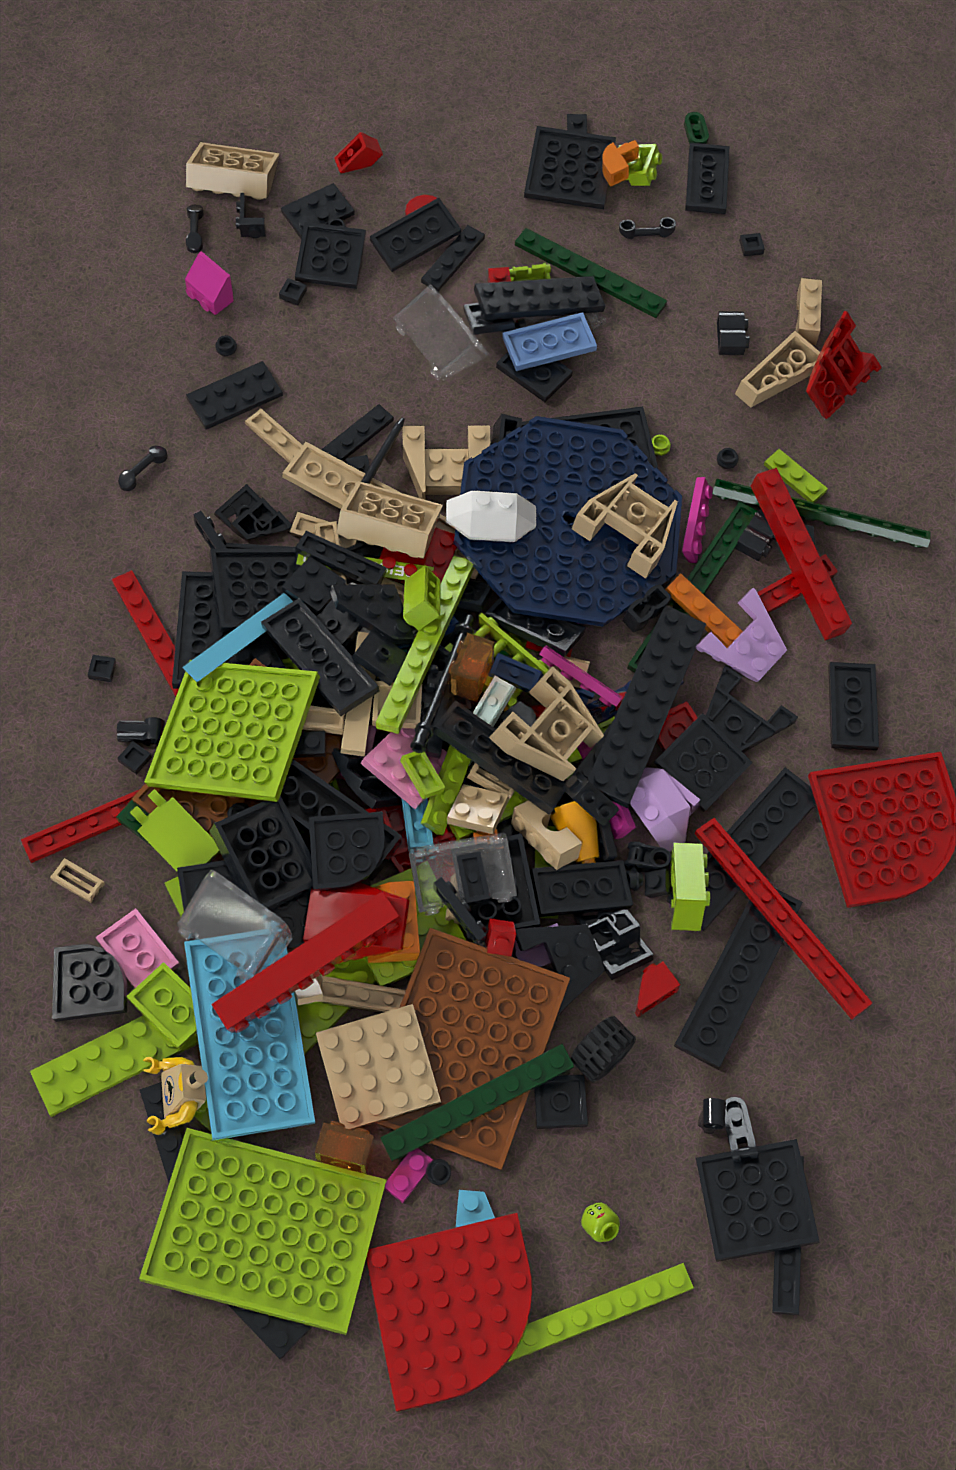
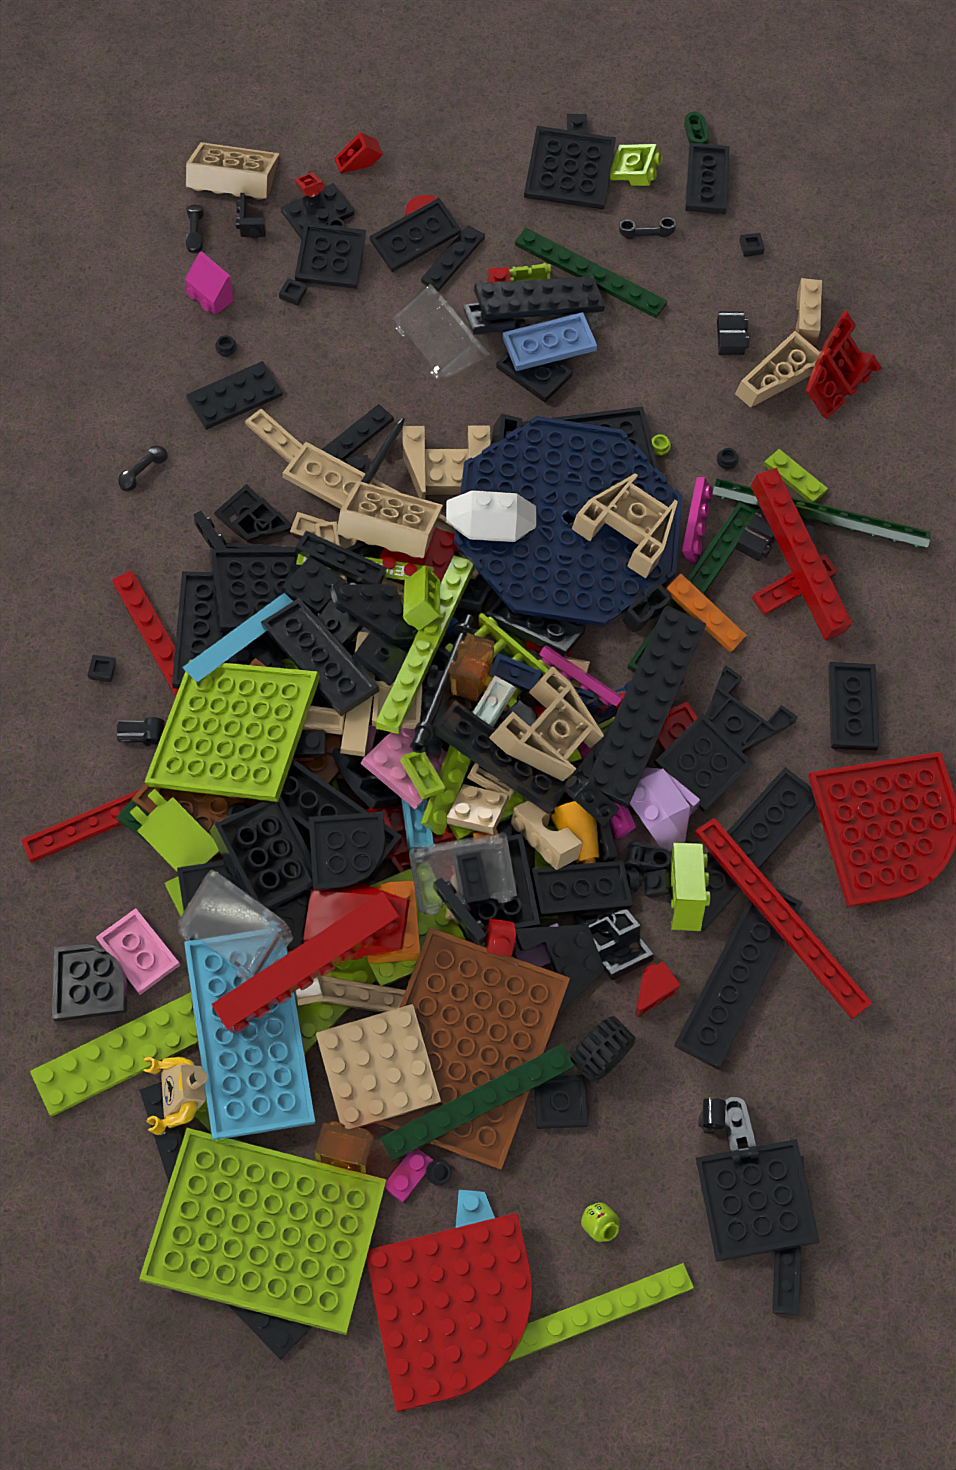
(93, 890): tan tile -> none
(134, 757): black plate -> none
(166, 1004): lime plate -> none
(309, 184): none -> red plate
(615, 161): orange brick -> none
(754, 648): lavender wing -> none

